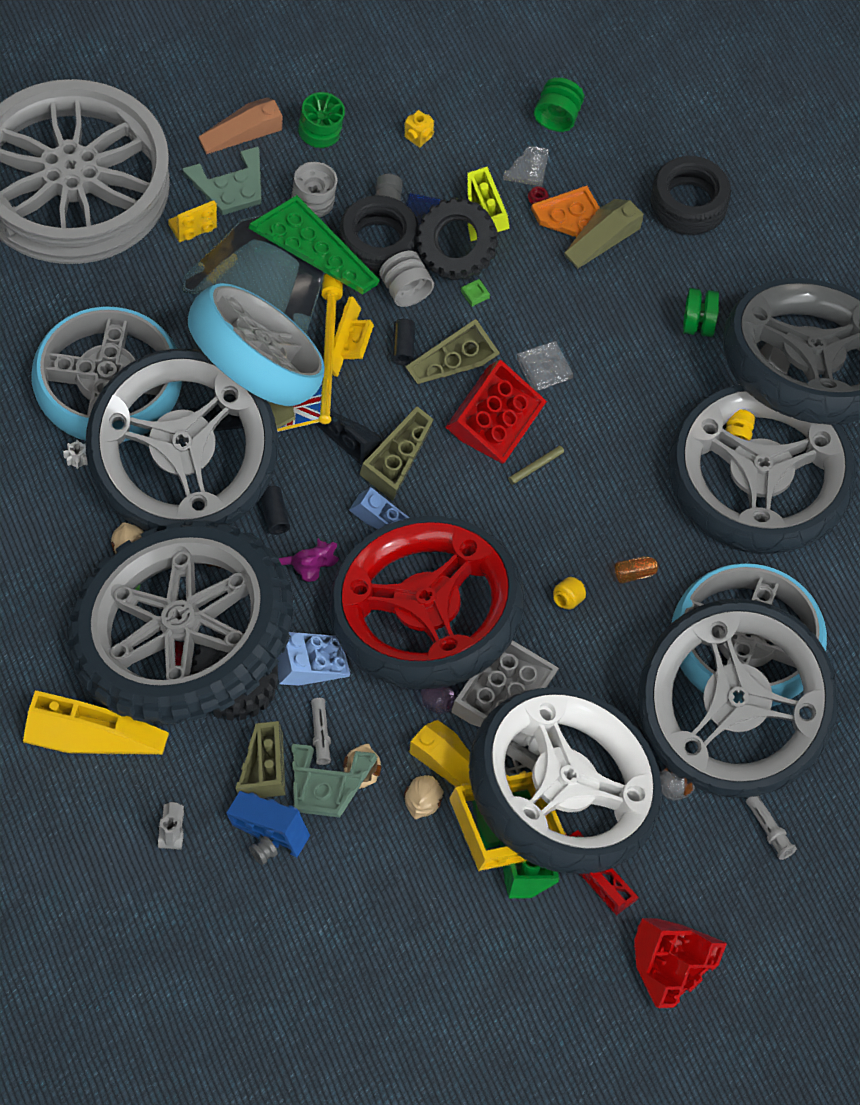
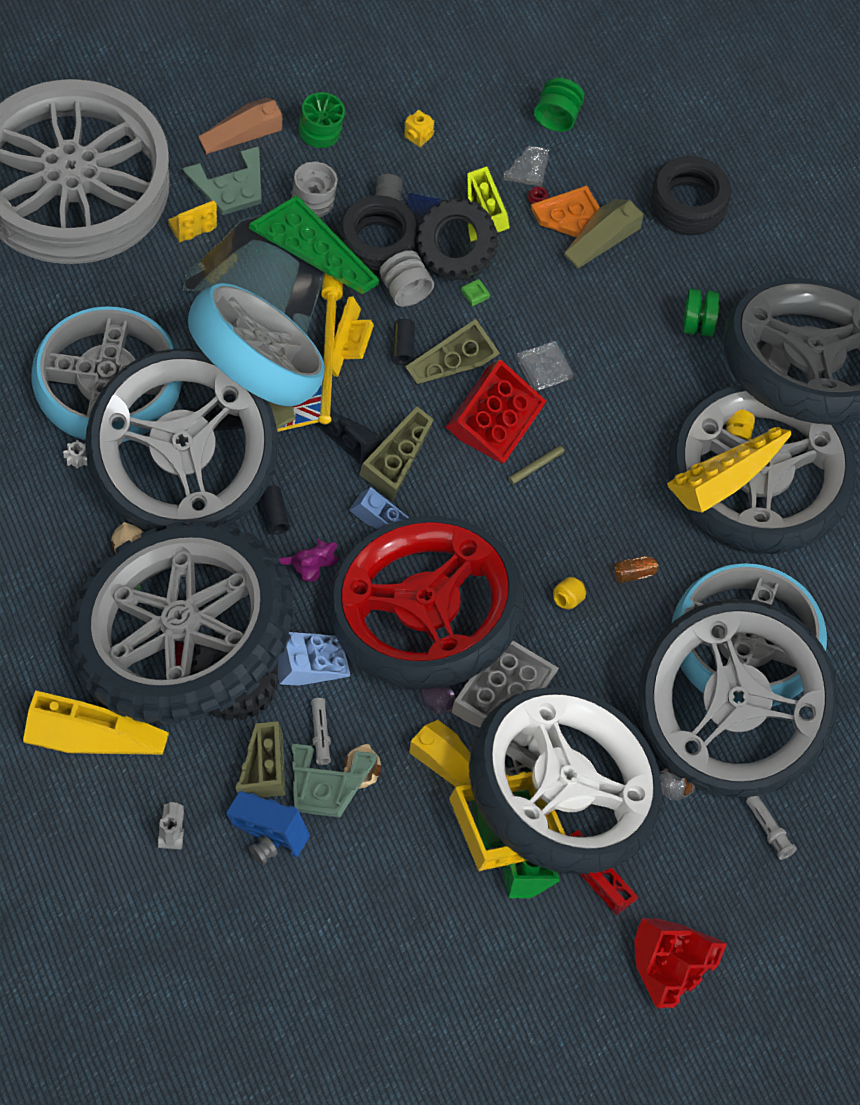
(423, 796): tan hair -> none
(727, 472): none -> yellow wedge

